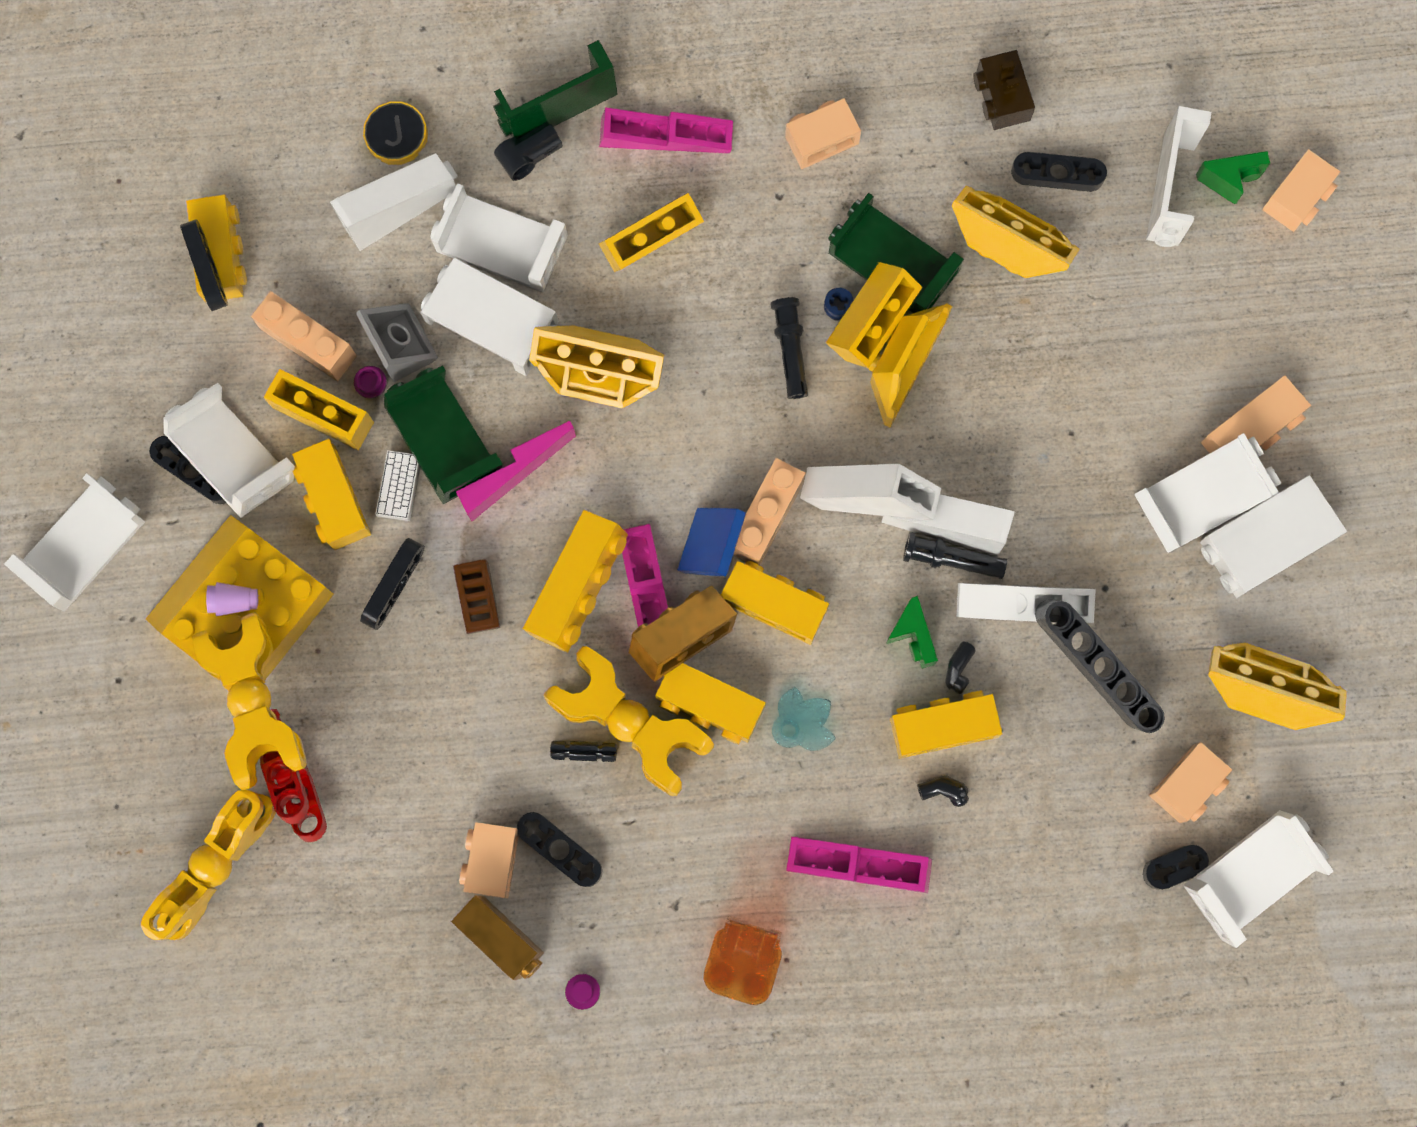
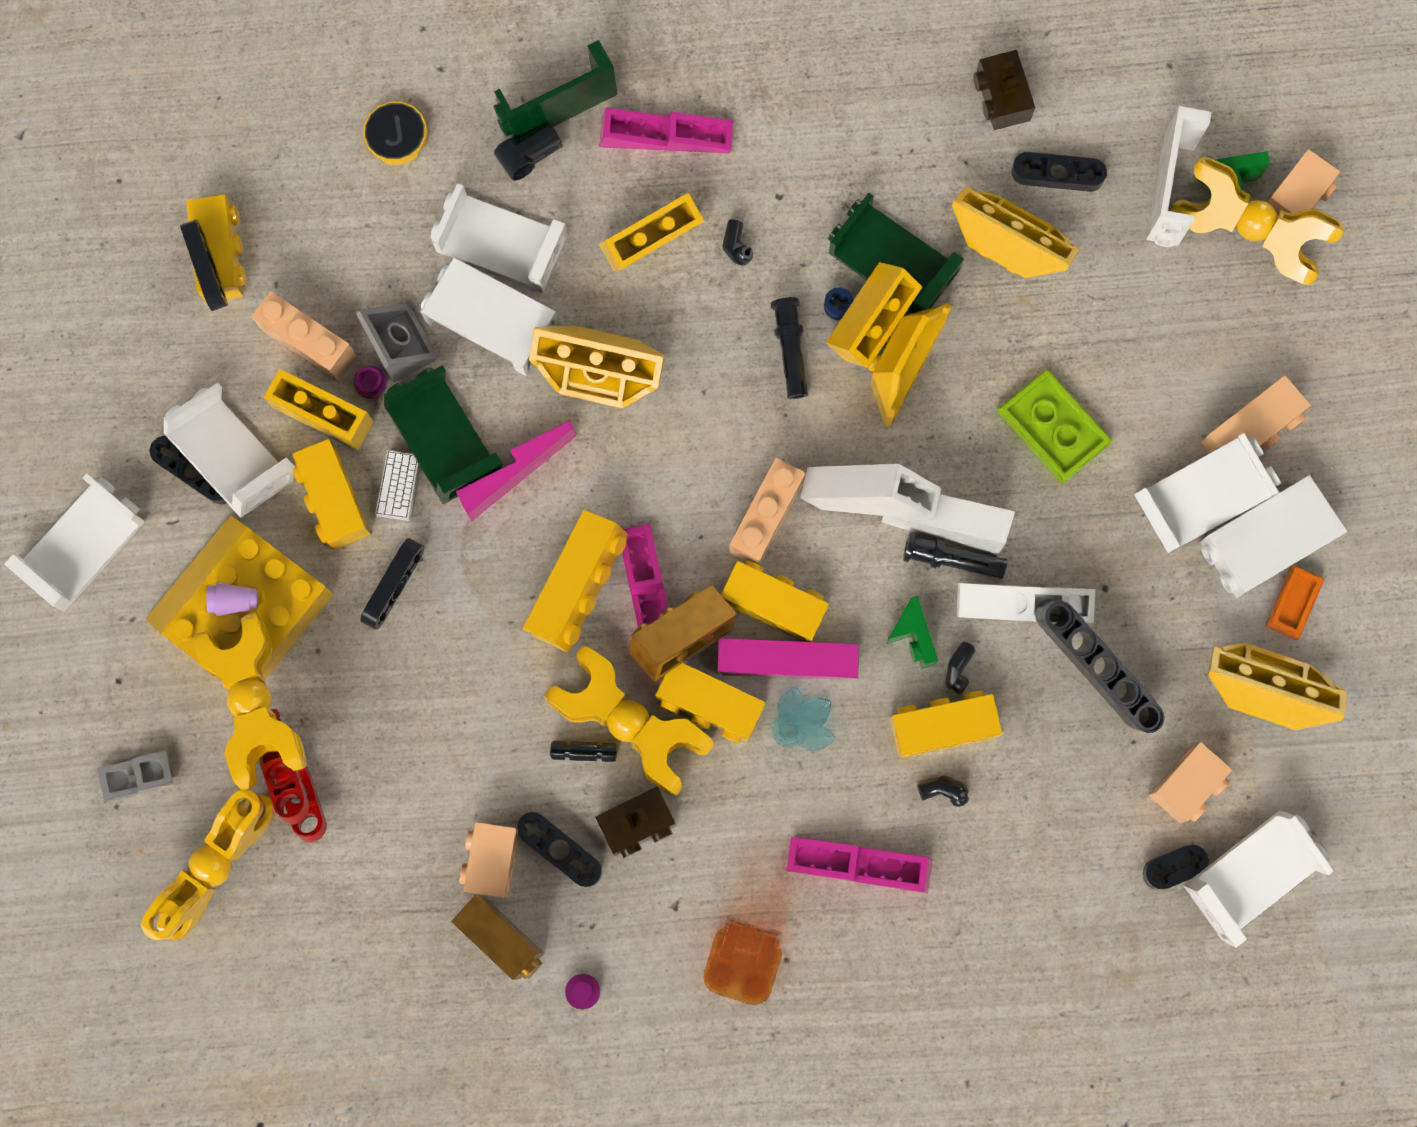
(135, 776): none -> light grey slope
(394, 199): white slope -> none
(462, 586): reddish brown slope -> none
(636, 822): none -> dark brown brick
(711, 541): blue tile -> none
(733, 246): none -> black arm
(788, 658): none -> dark pink slope
(822, 133): light nougat brick -> none
(1054, 426): none -> lime tile
(1258, 220): none -> yellow piece
(1294, 602): none -> orange tile

